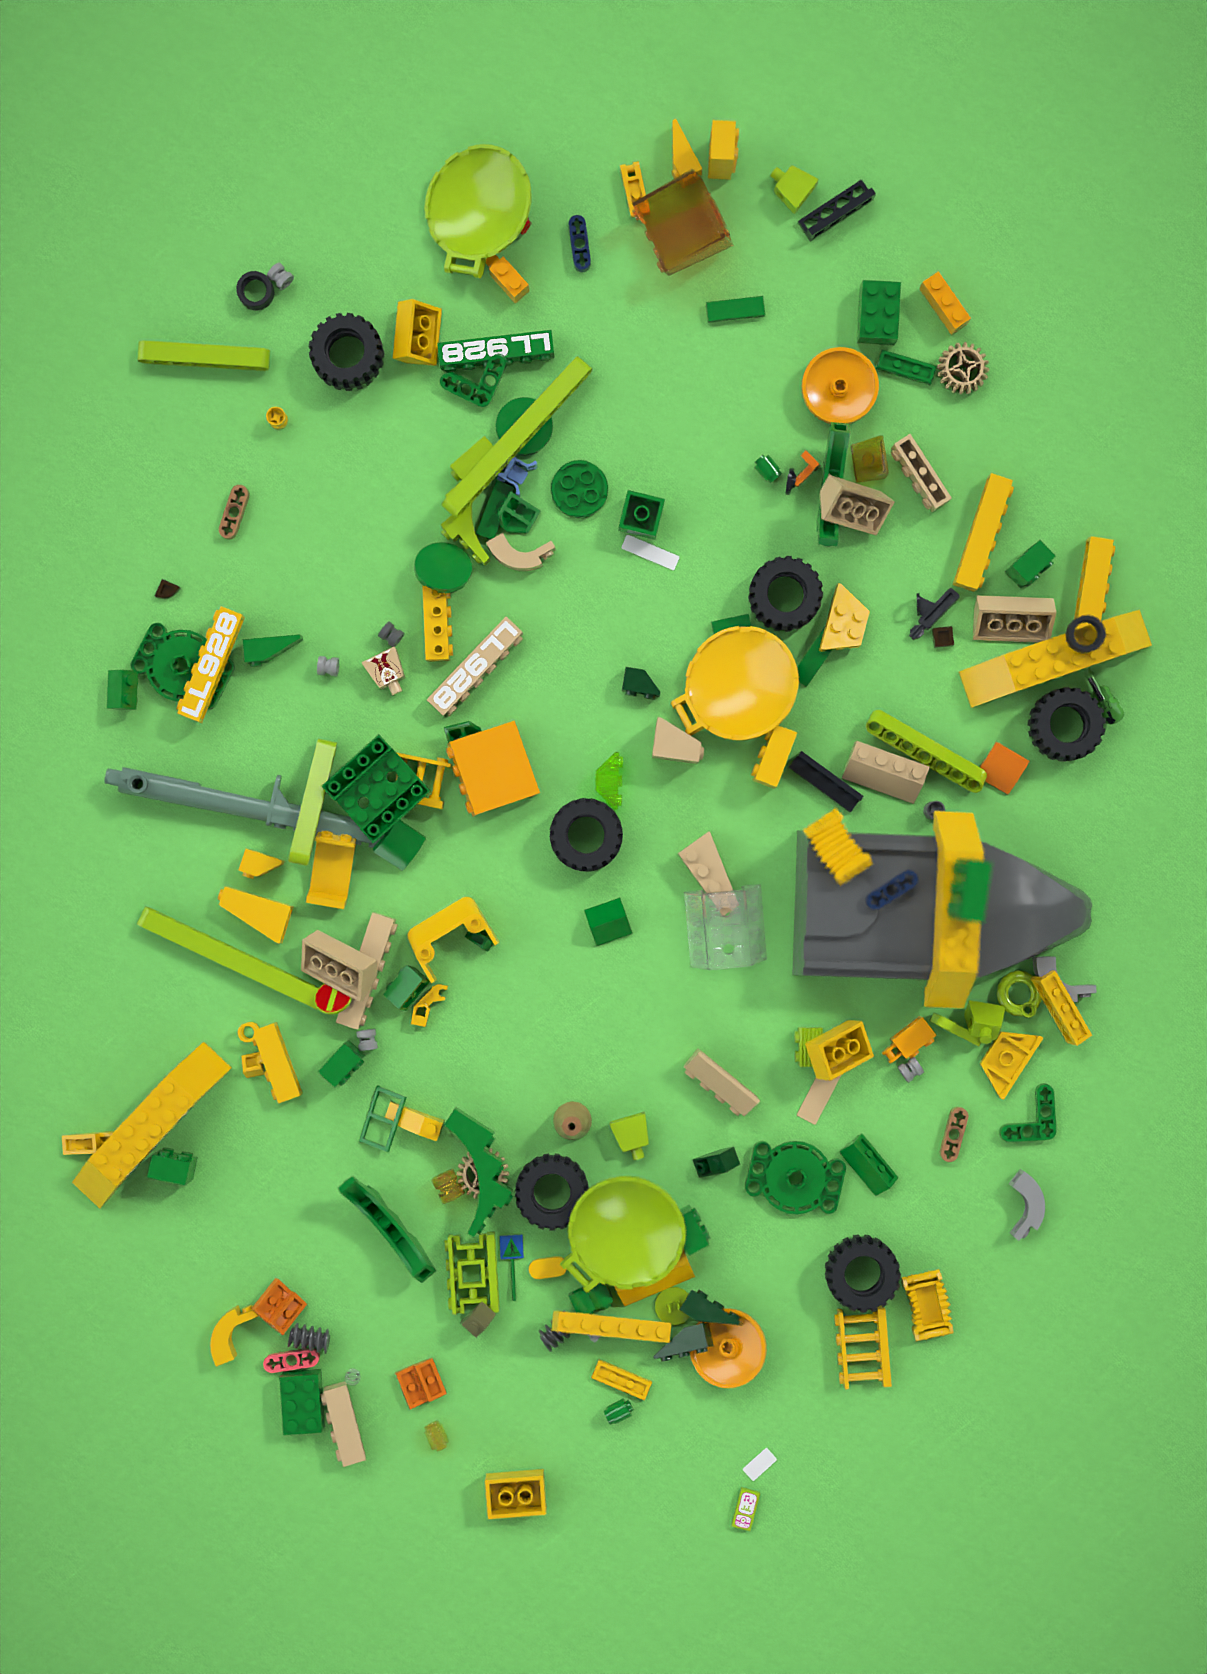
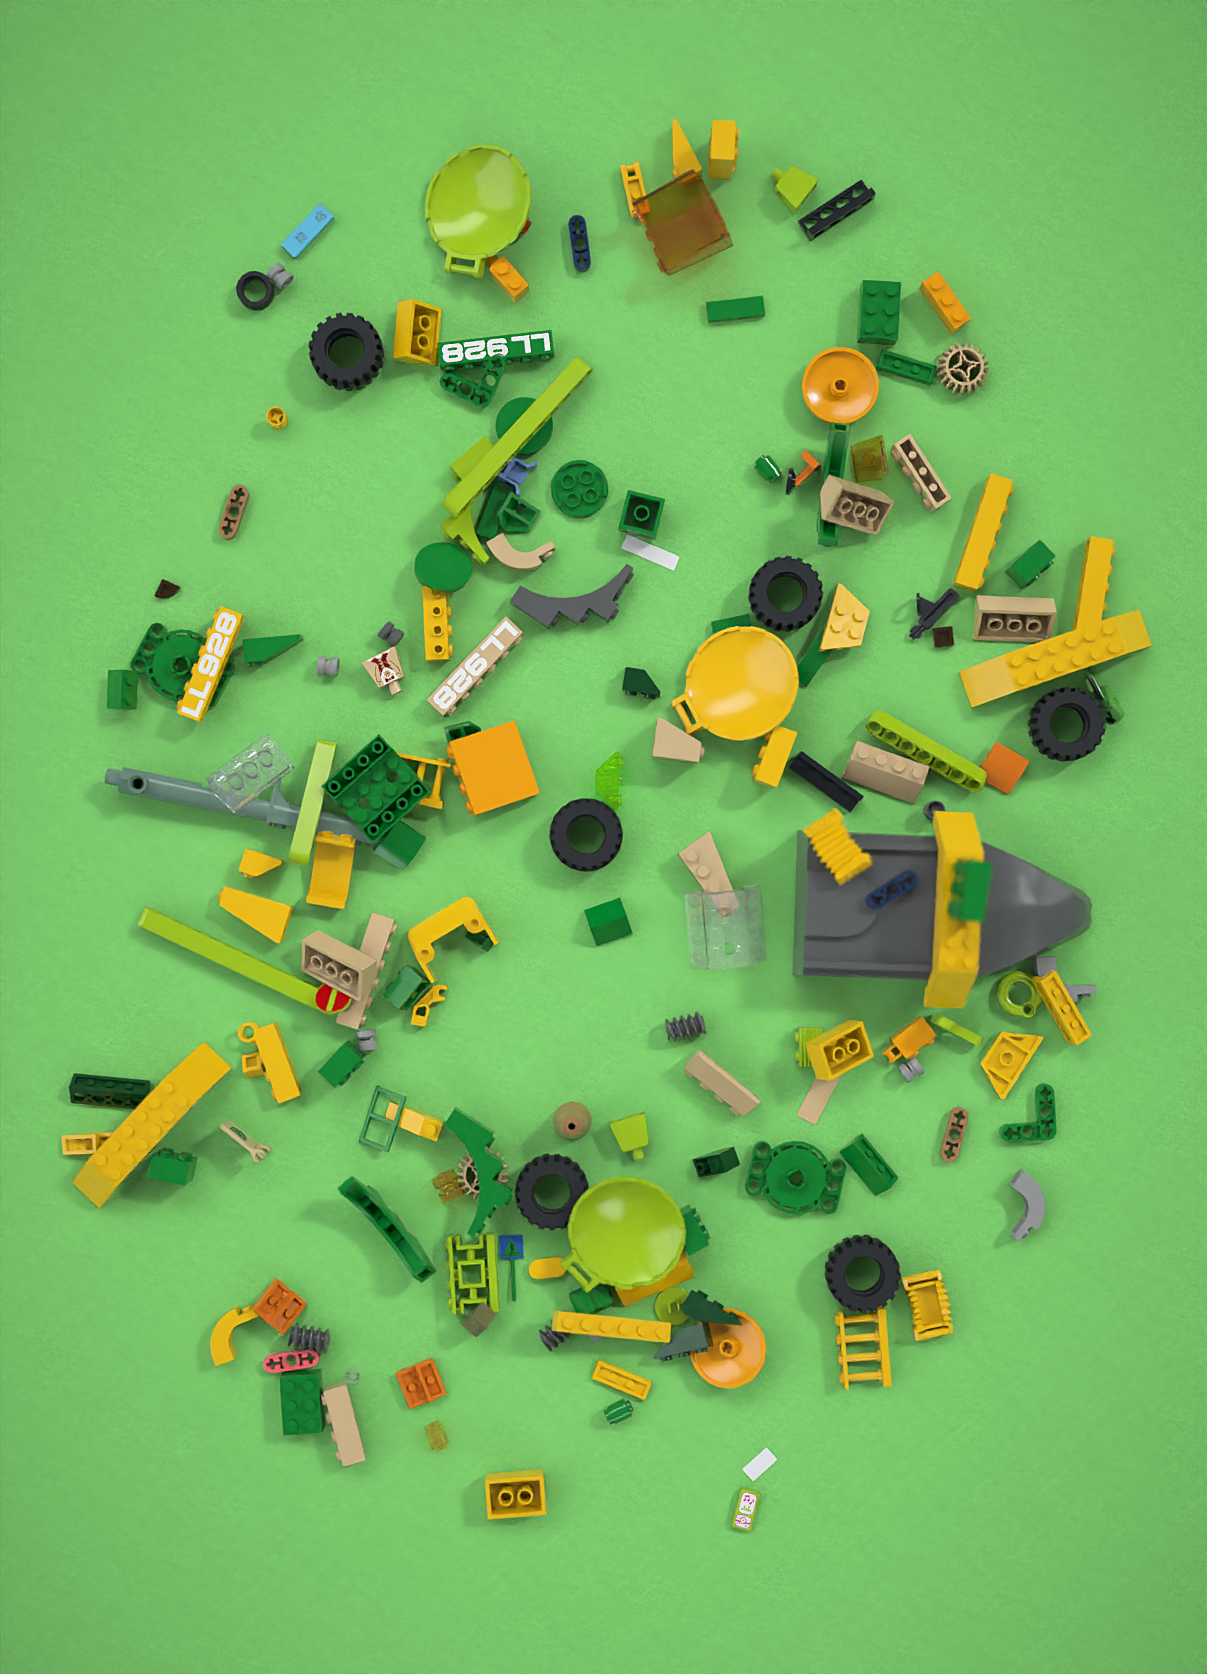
(108, 1088): none -> dark green fence
(203, 355): lime beam -> none
(245, 1140): none -> tan flag
(250, 773): none -> clear slope
(307, 231): none -> medium azure tile
(600, 602): none -> dark grey arch
(685, 1026): none -> dark grey piece
(984, 1020): lime torso -> none
(1085, 619): black tyre -> none

